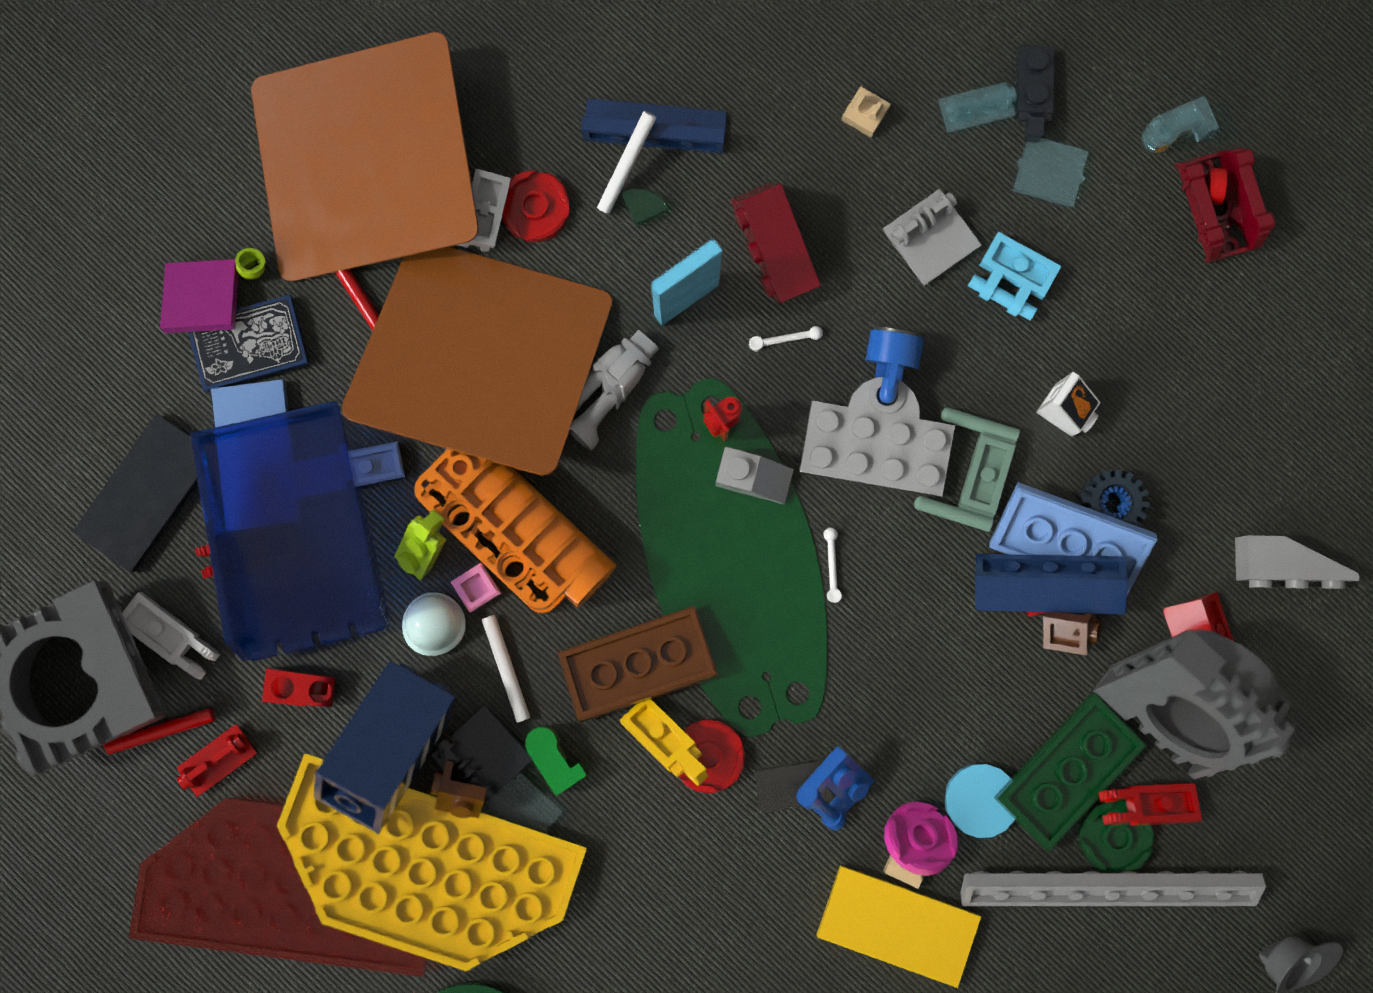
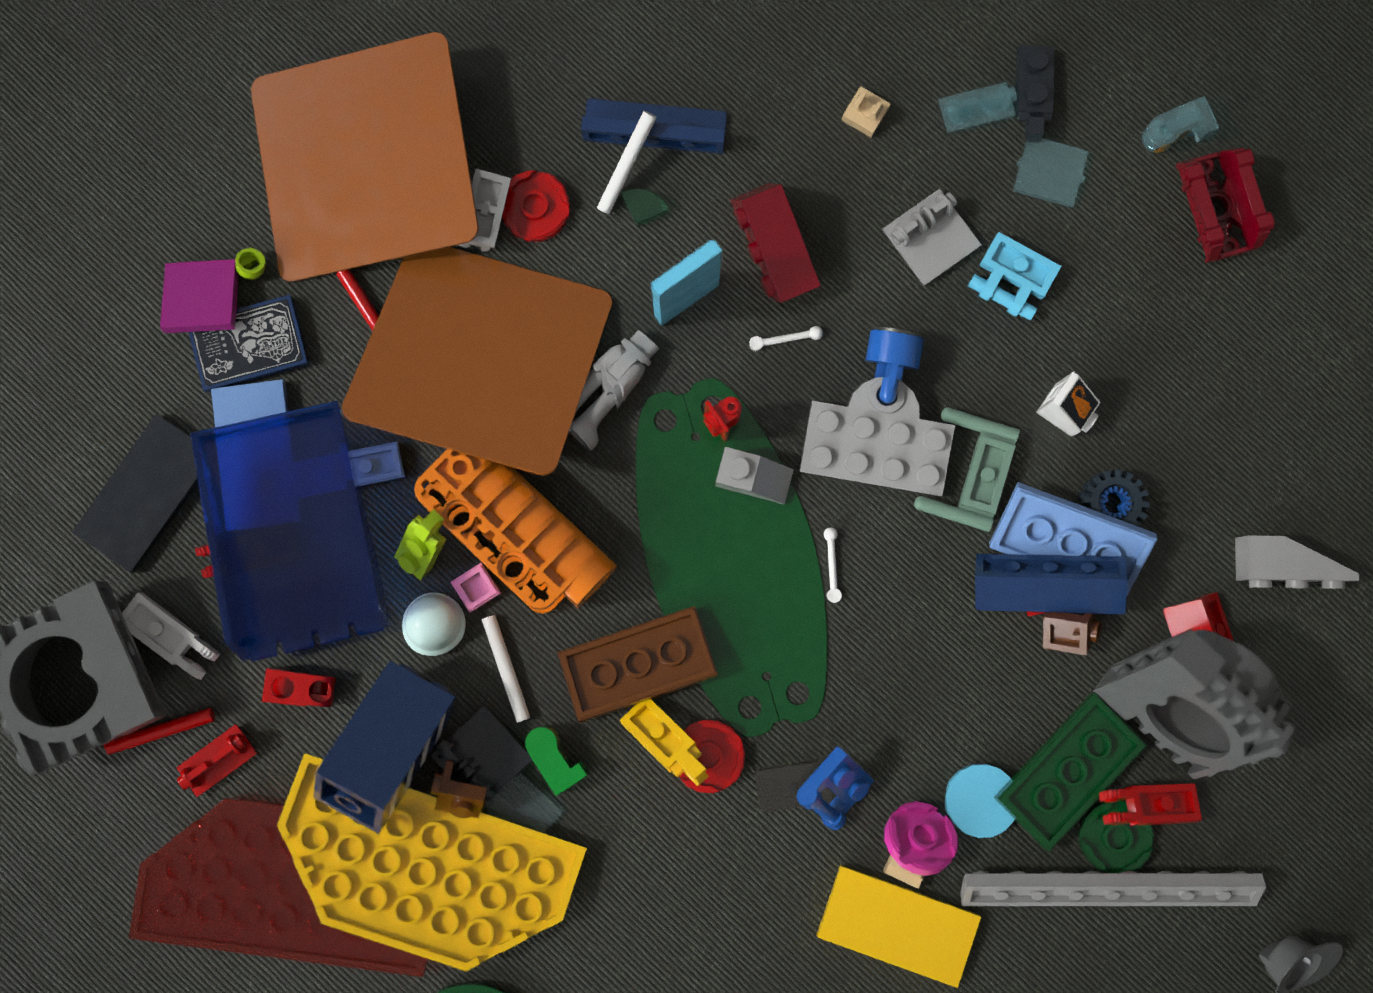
(1216, 184): red tile -> none

